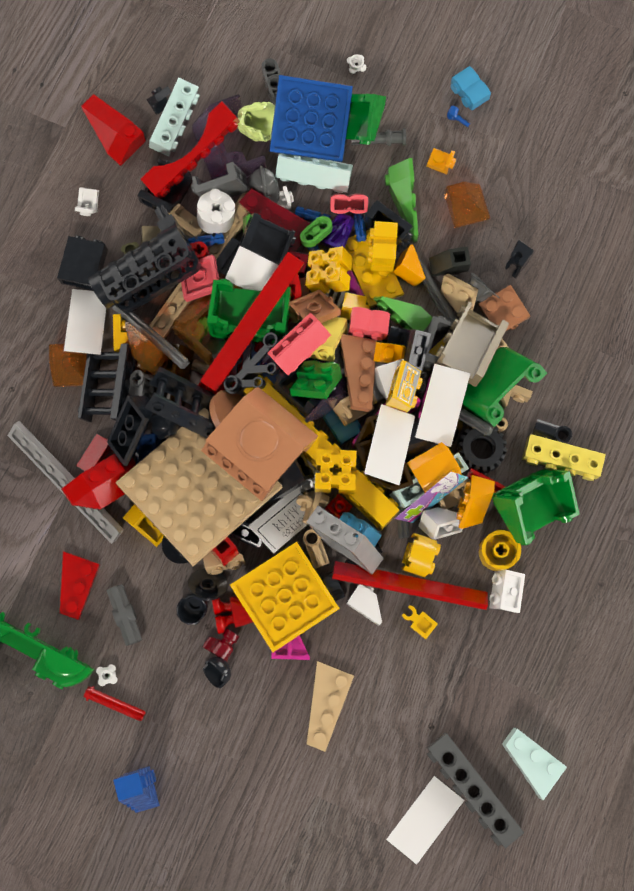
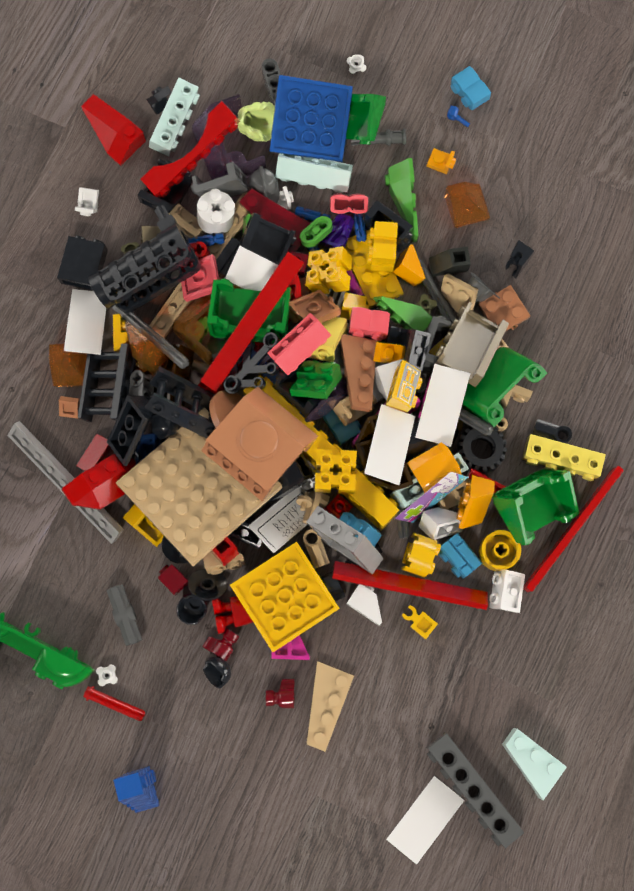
(69, 407): none -> nougat plate
(76, 584): red wing -> none
(172, 579): none -> dark red brick
(284, 697): none -> dark red piece
(430, 303): none -> olive plate
(459, 556): none -> dark azure brick
(572, 529): none -> red tile

